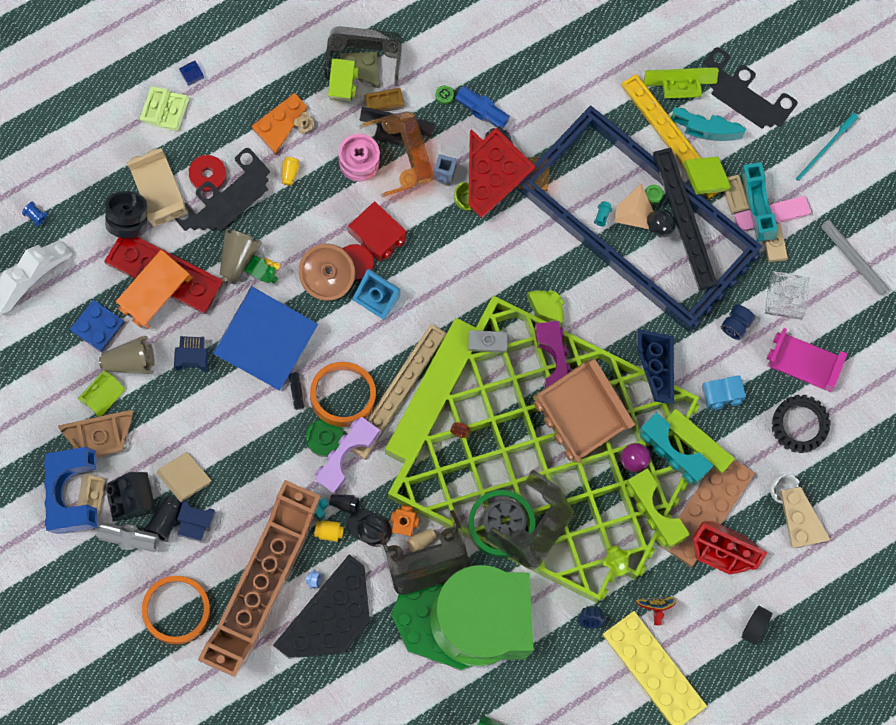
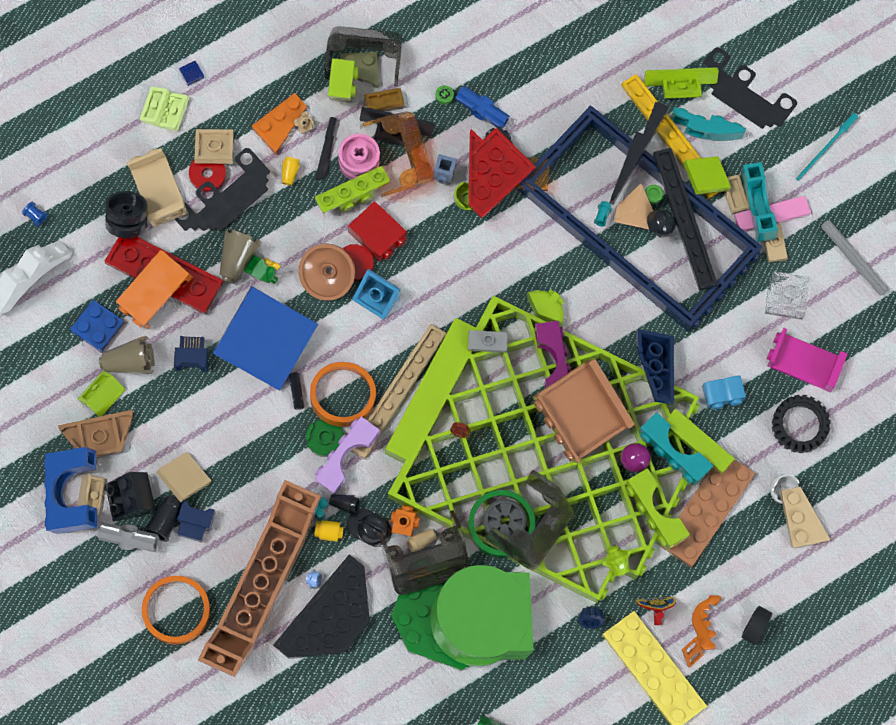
(214, 146): none -> tan tile
(326, 150): none -> black piece
(353, 192): none -> lime bracket
(638, 147): none -> black slope
(701, 626): none -> orange piece
(726, 549): red wedge -> none
(739, 320): dark blue wheel -> none

